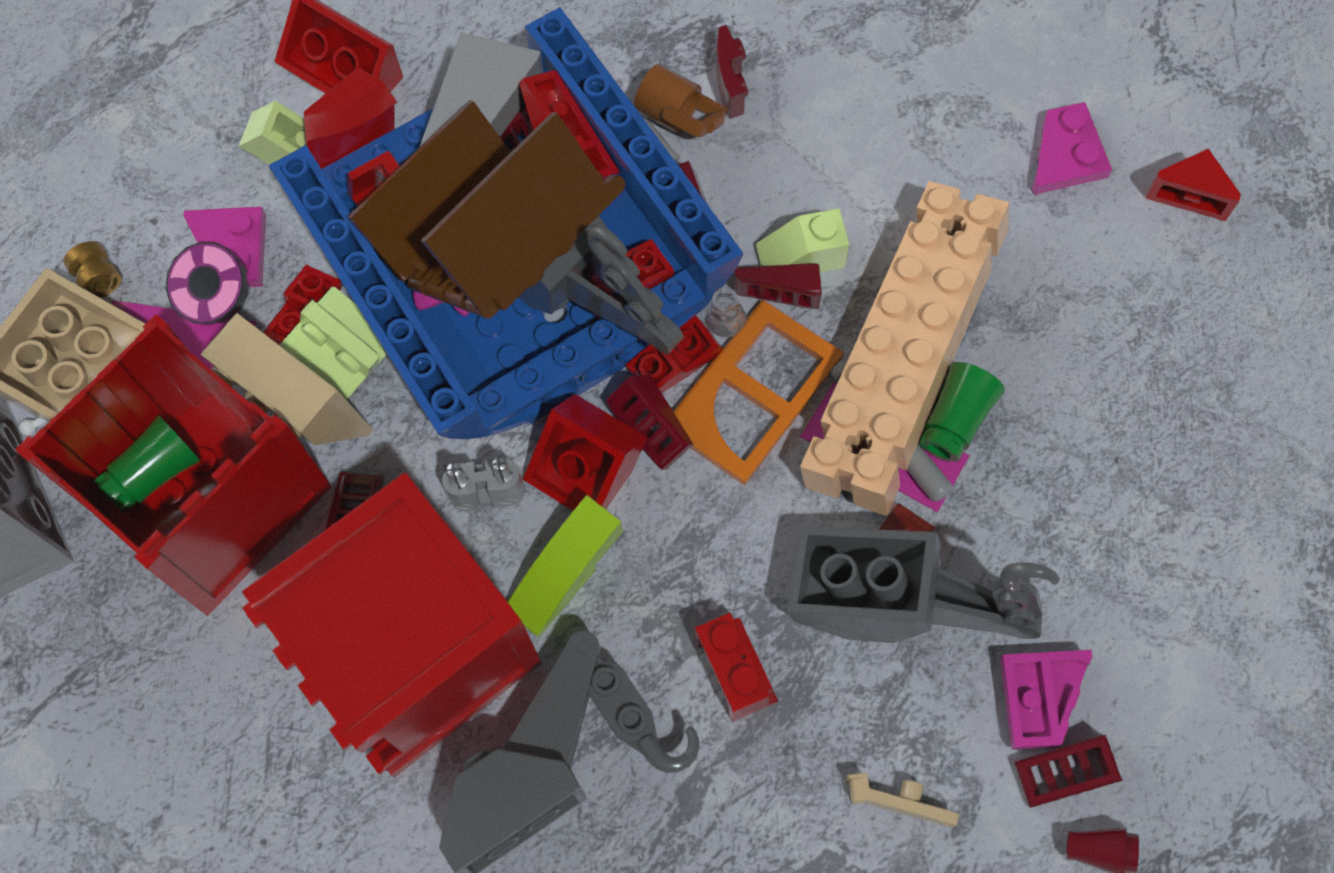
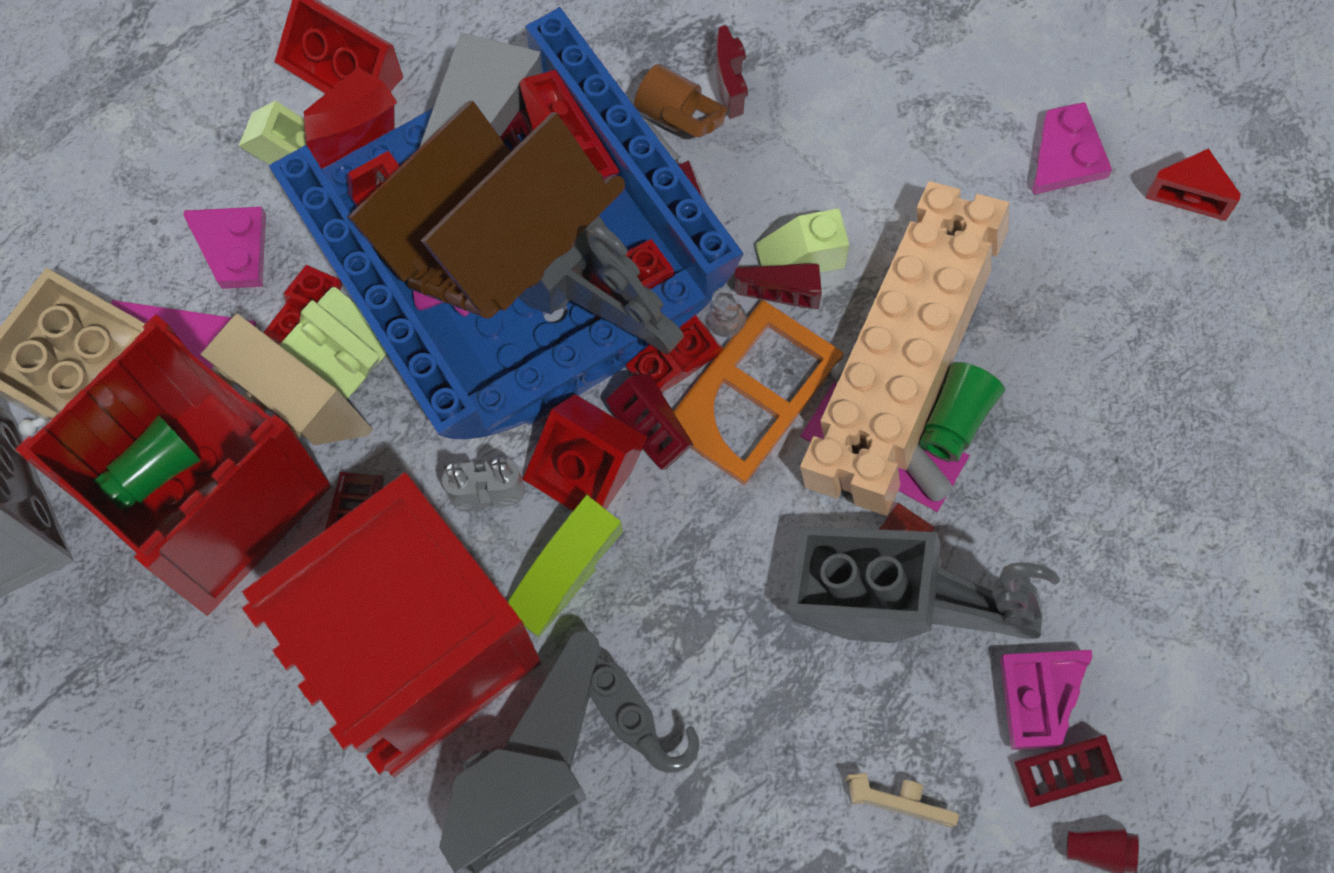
(95, 273): pearl gold wheel -> none
(207, 283): tile -> none
(735, 665): red window -> none

